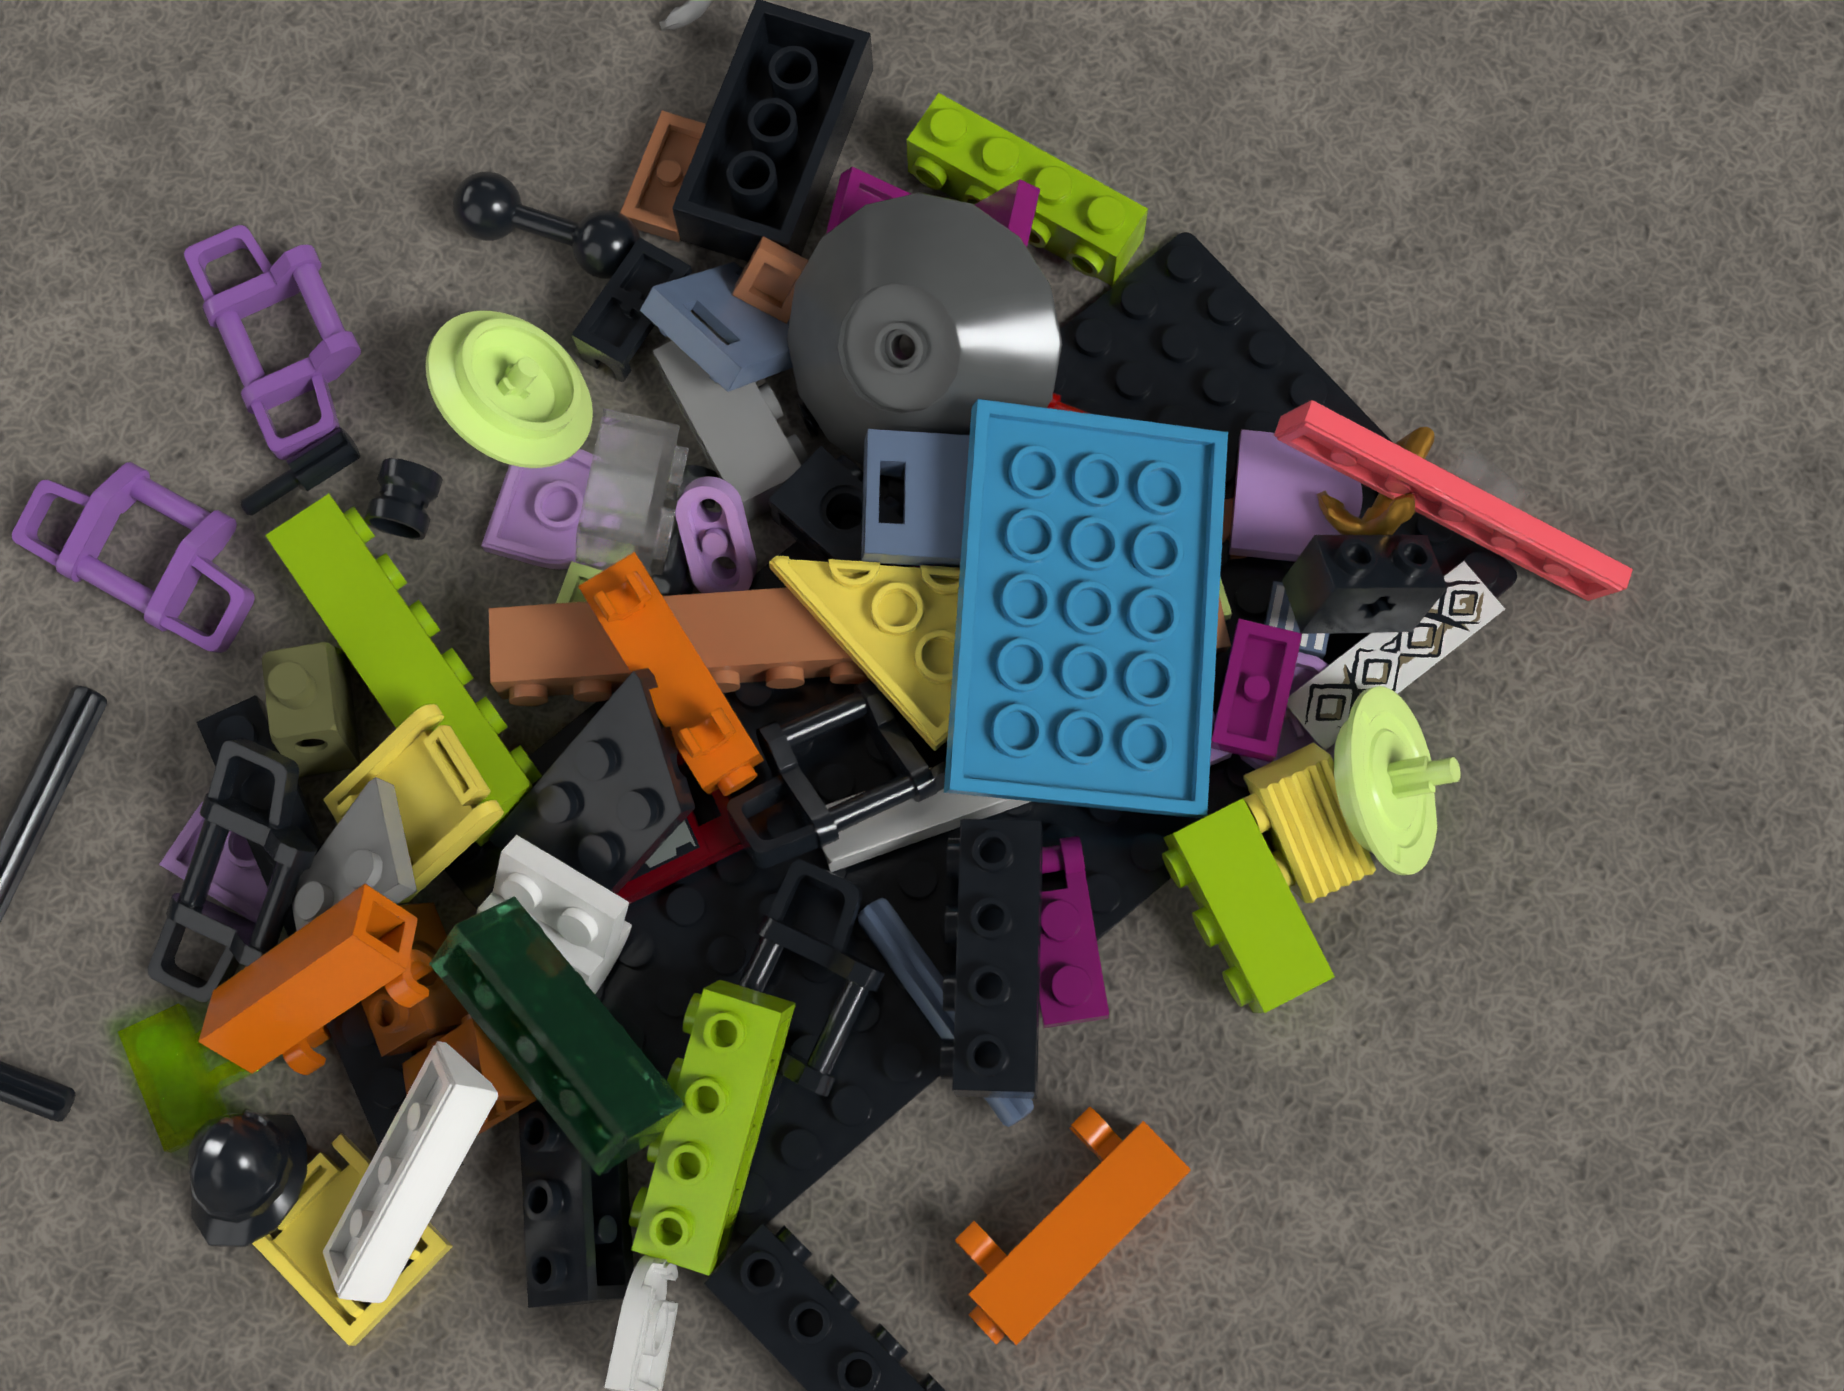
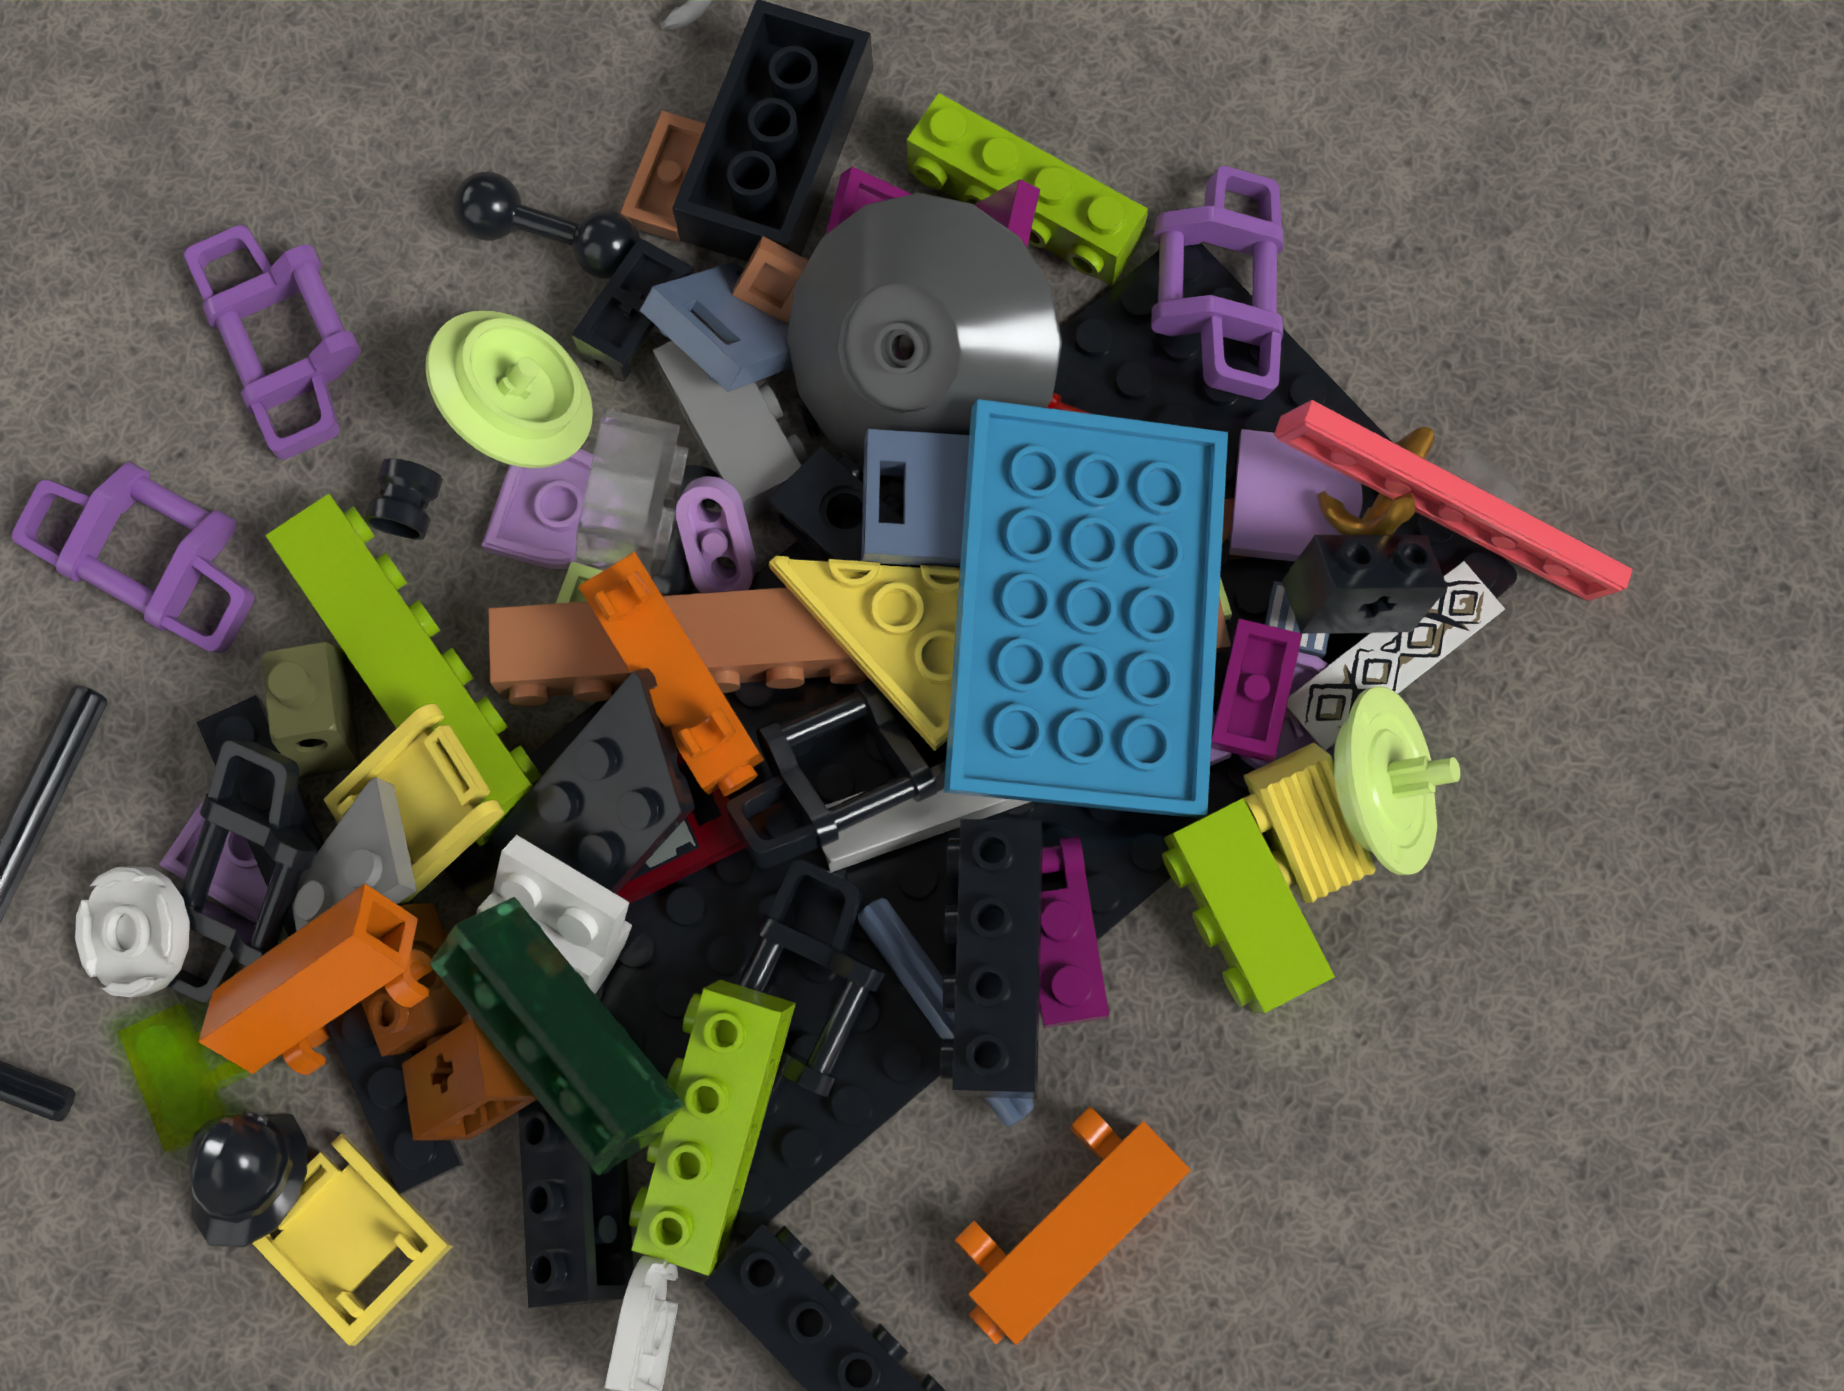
(132, 931): none -> white tile
(307, 469): black axle -> none
(408, 1176): white slope -> none
(1215, 315): none -> medium lavender bar

